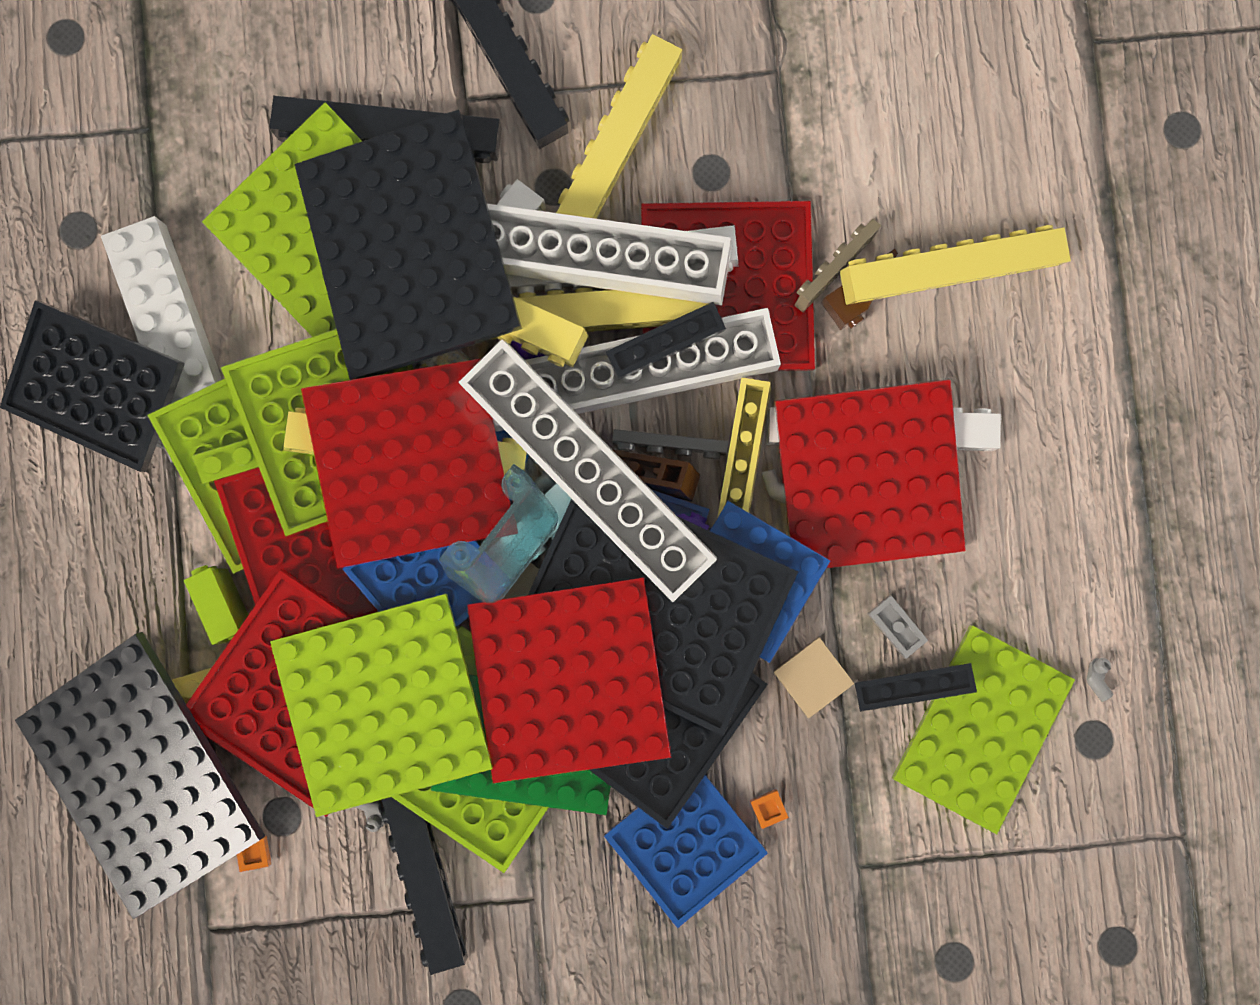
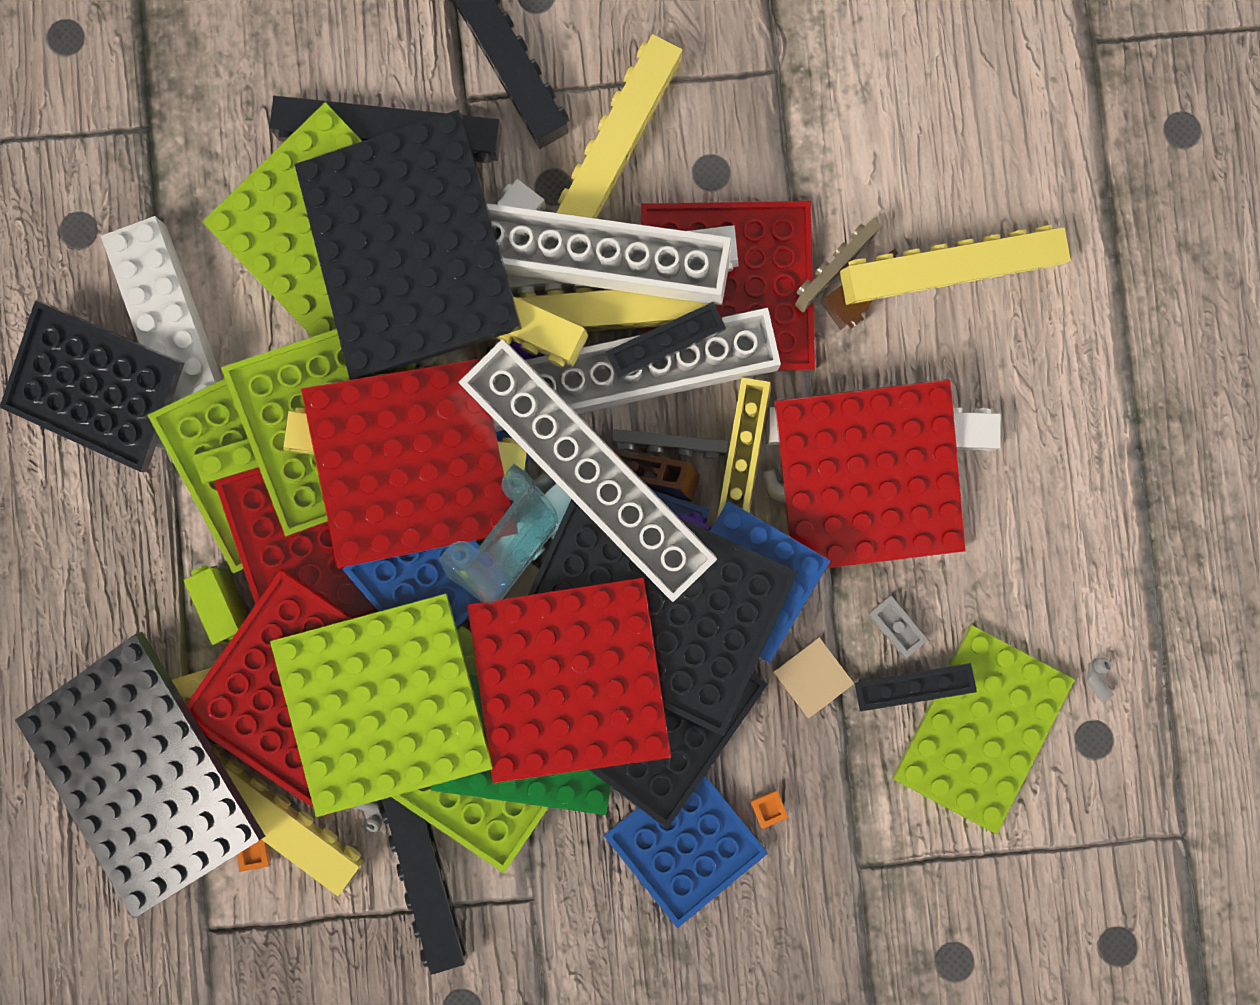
(294, 832): none -> light yellow brick

